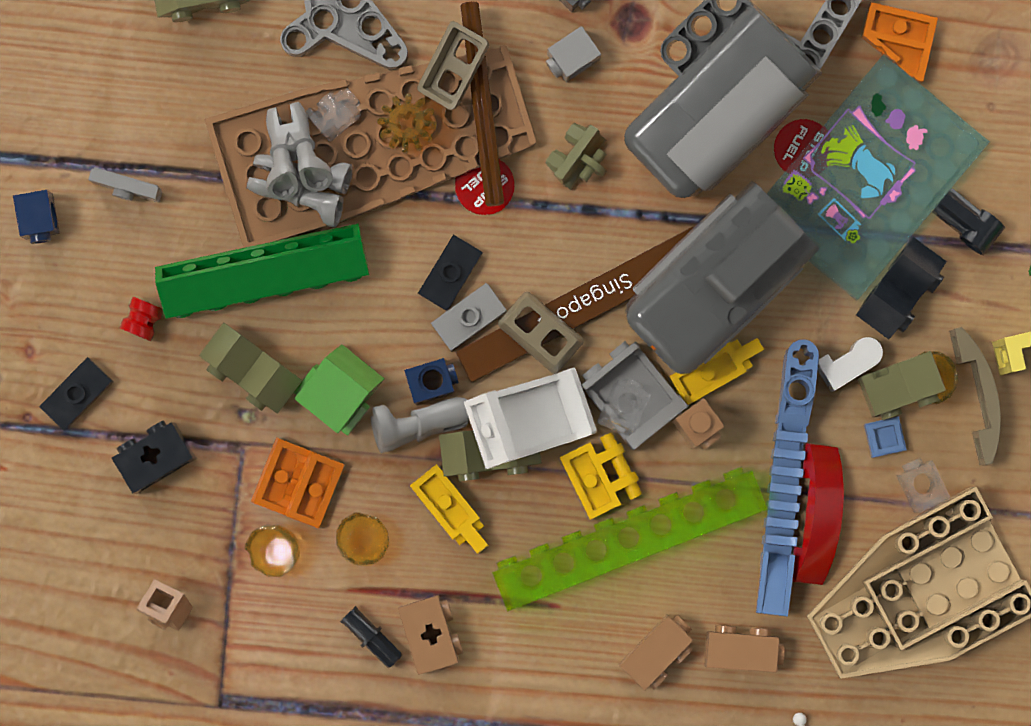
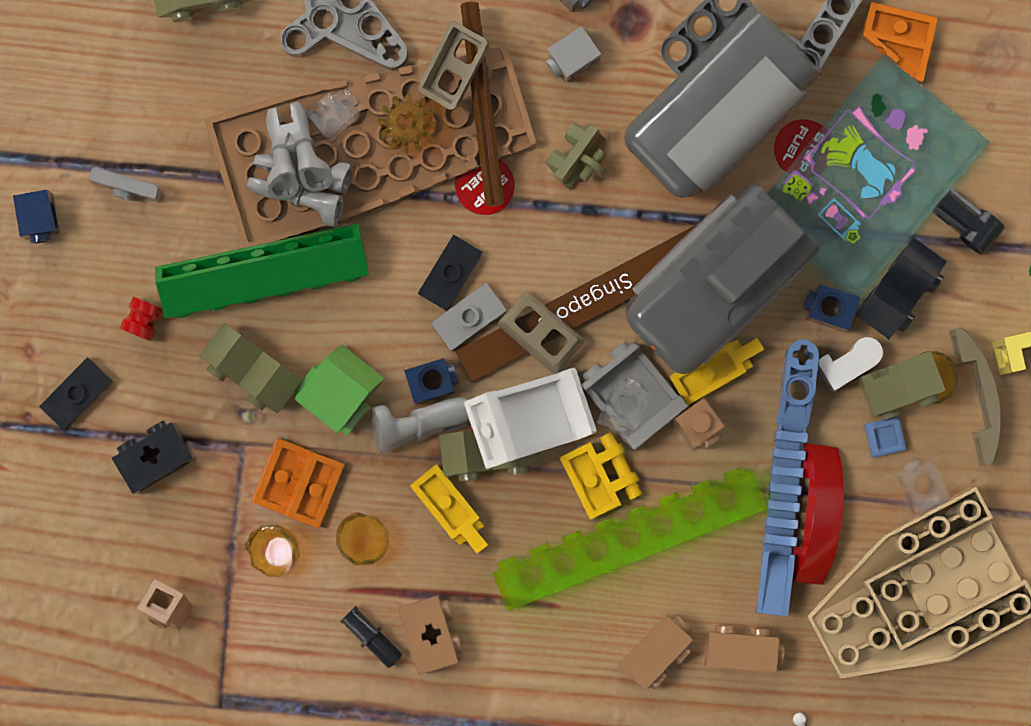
(846, 304): none -> dark blue brick

